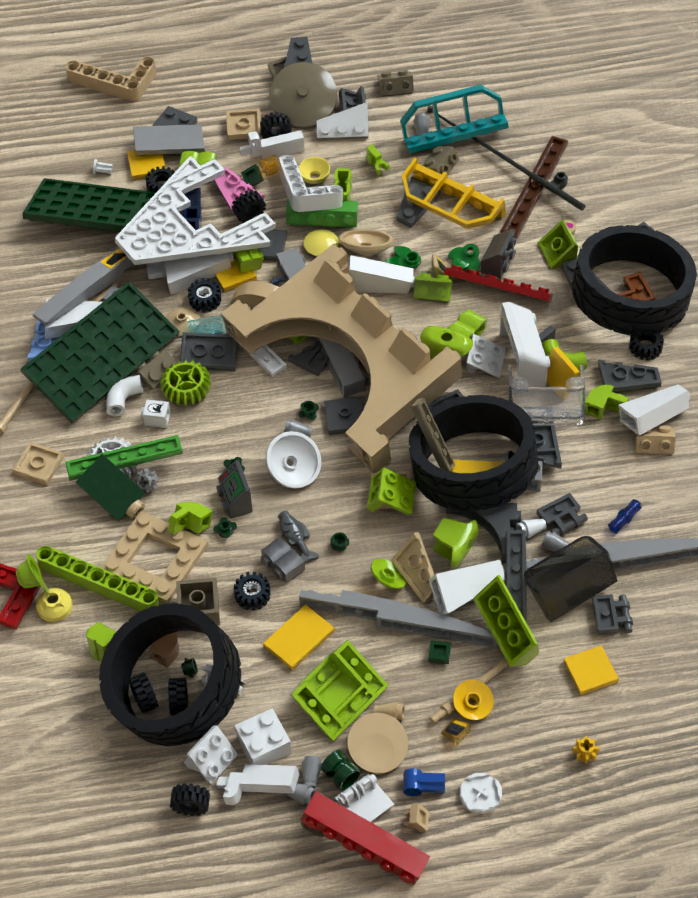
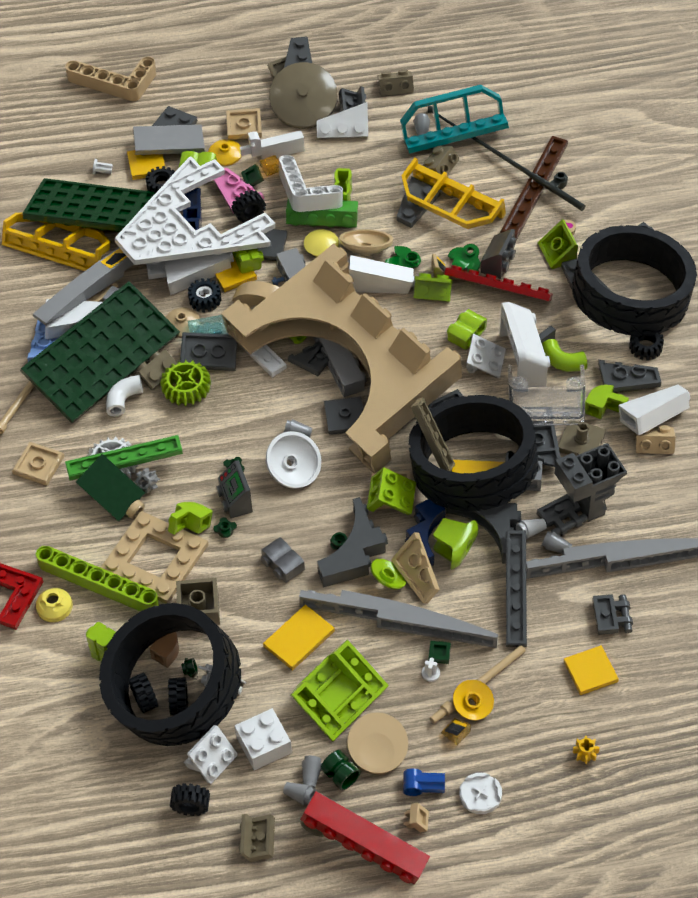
(29, 574): lime piece -> none
(52, 250): none -> yellow plate
(156, 413): white brick -> none
(226, 152): none -> yellow dish
(249, 583): black bush -> none
(257, 837): none -> dark tan bracket
(258, 779): white piece -> none
(275, 120): black tyre -> none
(295, 533): dark grey animal -> none
(308, 410): dark green plate -> none
(312, 166): light yellow piece -> none
(353, 557): none -> dark grey arch
(365, 798): white hinge -> none
(375, 158): lime plate -> none
(393, 709): tan cone -> none
(427, 516): none -> dark blue arch
(430, 671): none -> white piece
(439, 338): lime piece -> none
(461, 585): white slope -> none
(506, 623): lime slope -> none
(560, 369): yellow tile -> none
(570, 576): clear smoke windscreen -> none
(581, 438): none -> dark tan tile
(590, 478): none -> dark grey brick
(624, 516): clear blue pin -> none
(637, 288): dark orange plate -> none

